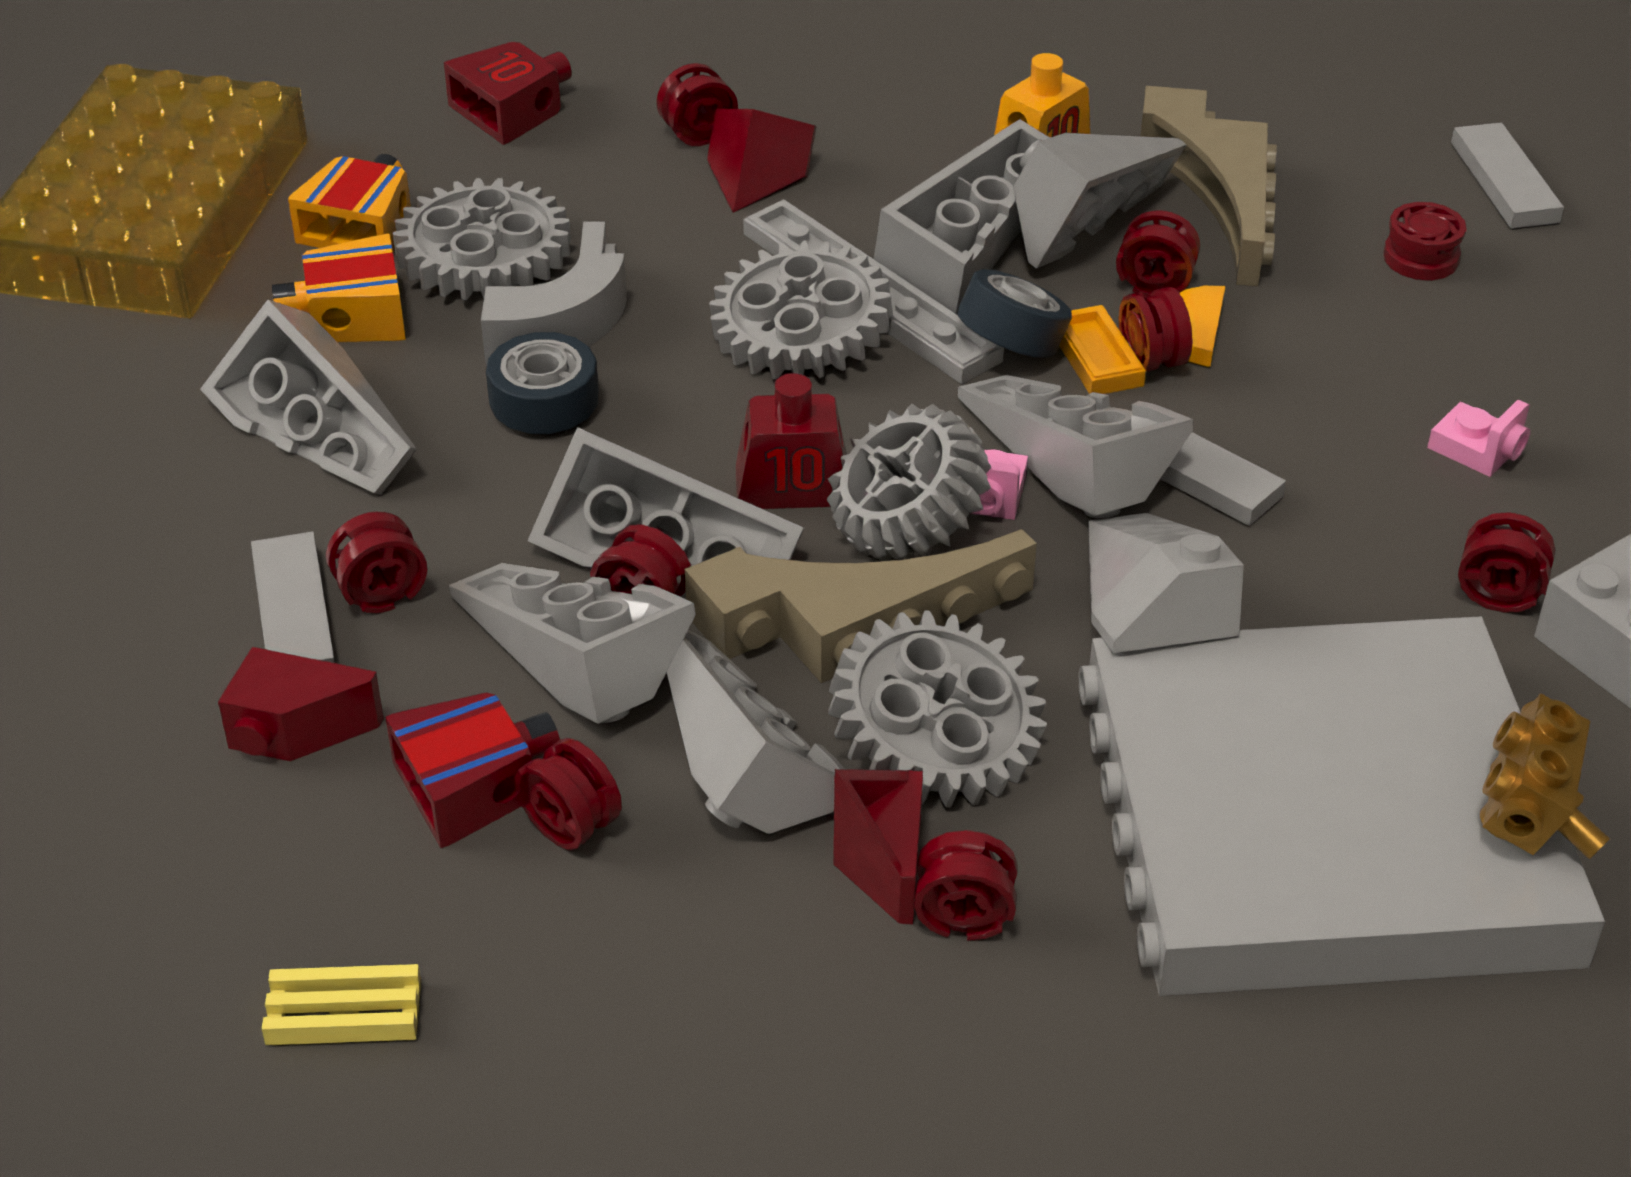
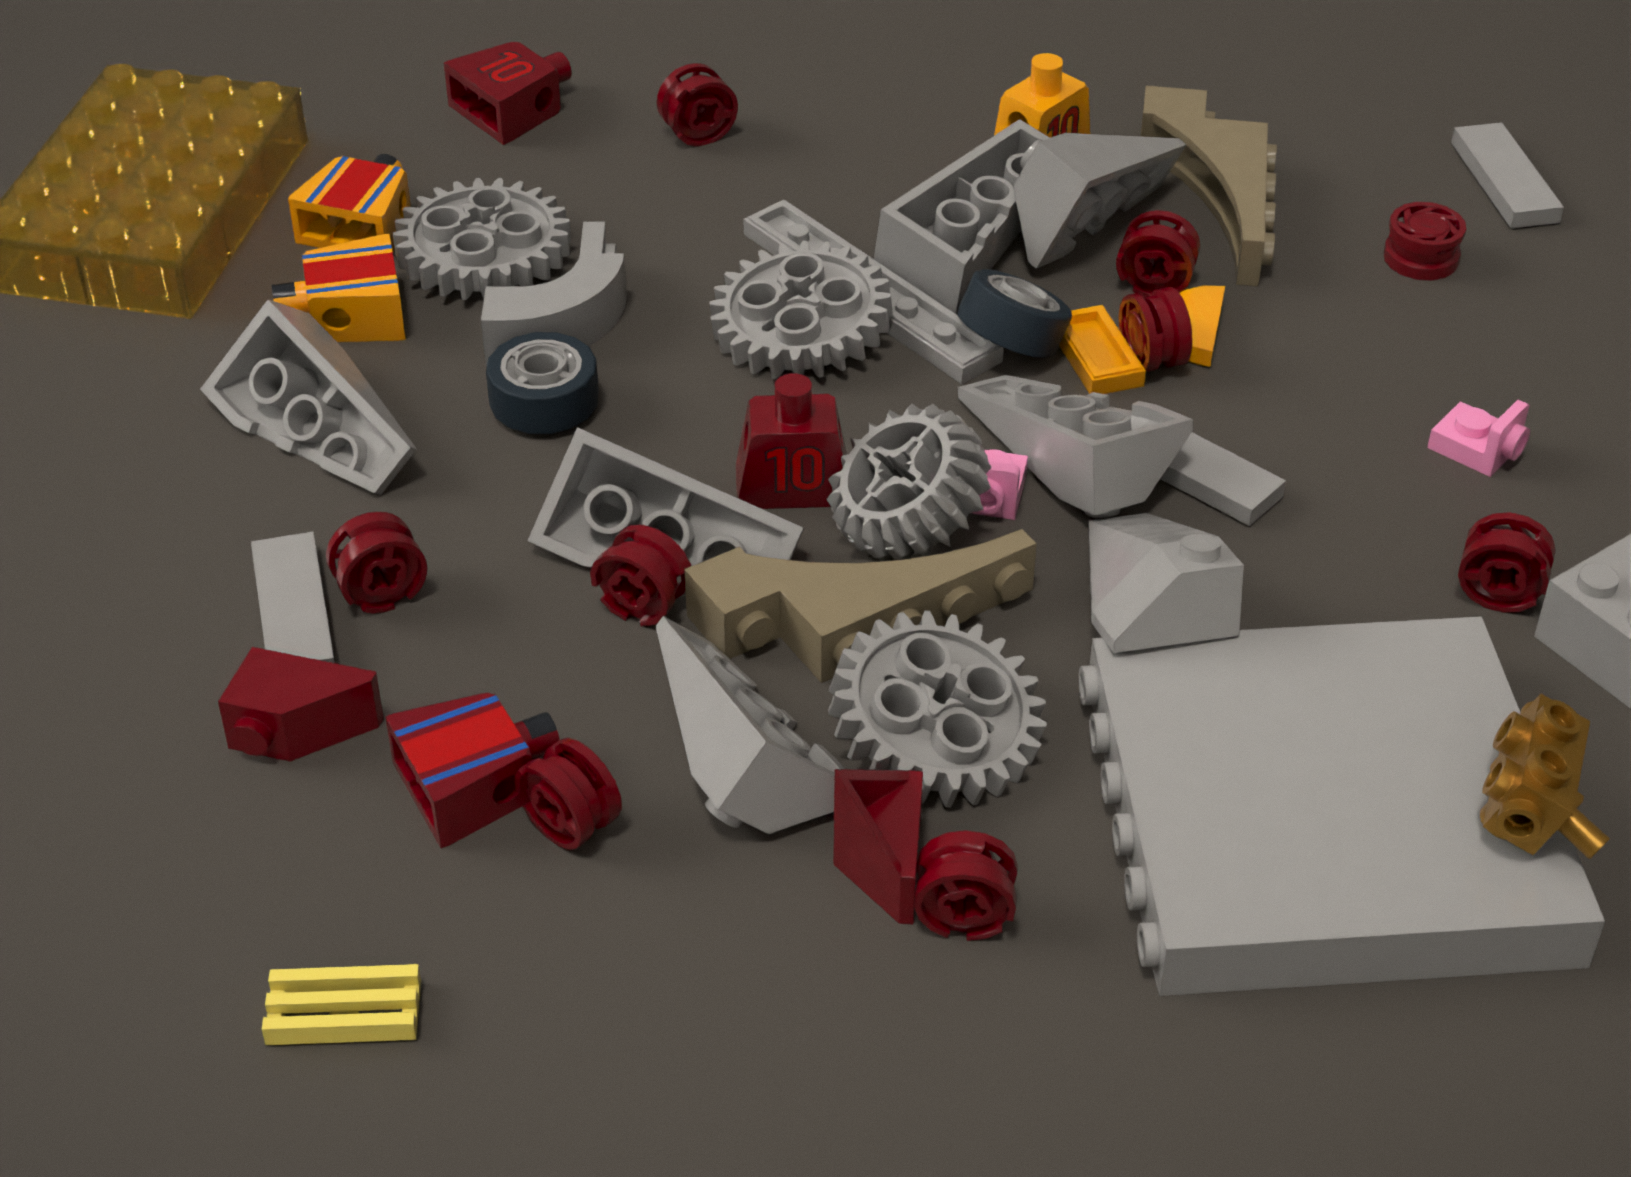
(578, 639): light grey wedge -> none
(757, 153): dark red slope -> none

